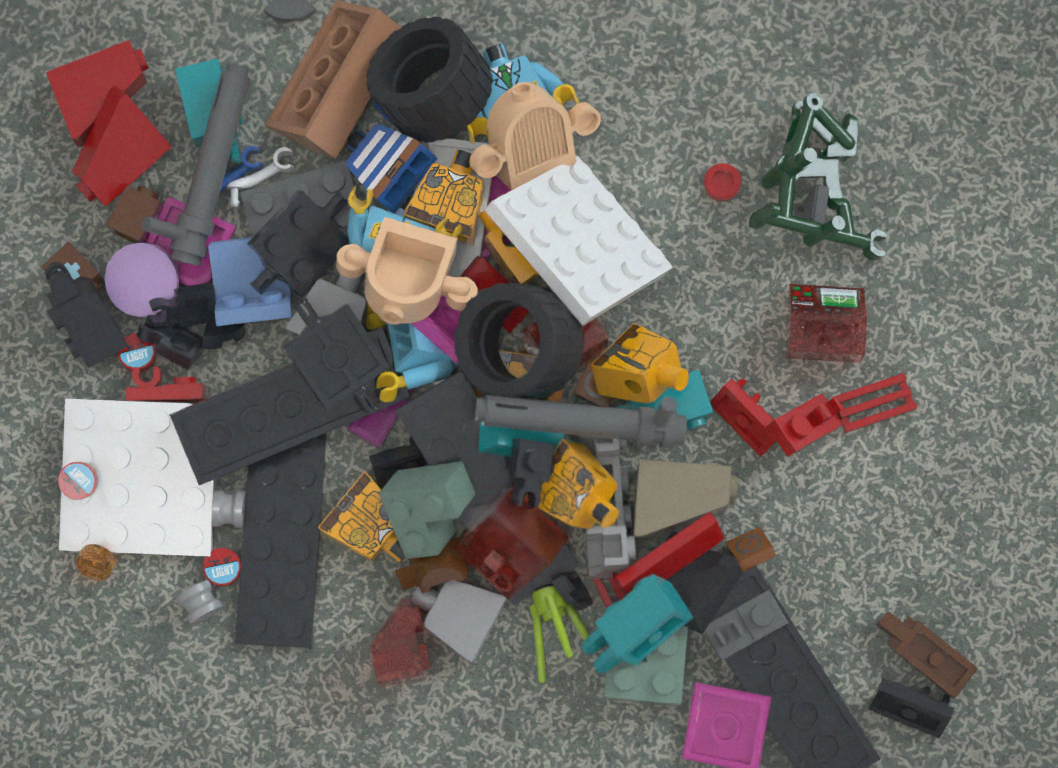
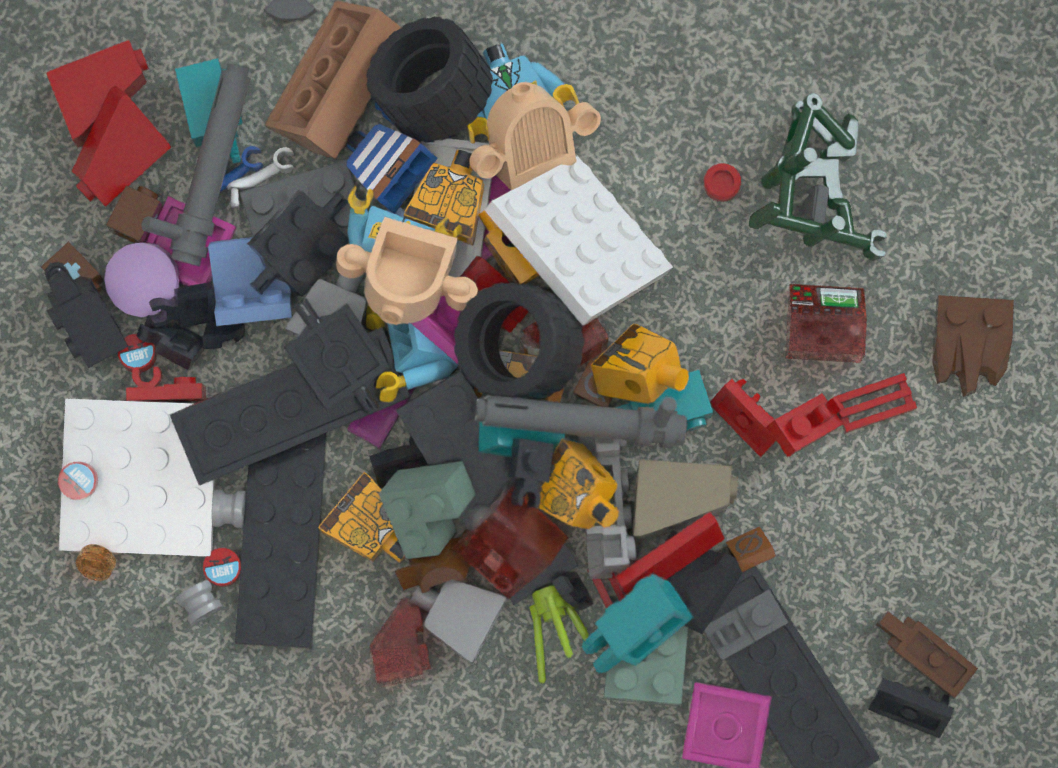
(972, 339): none -> reddish brown plate

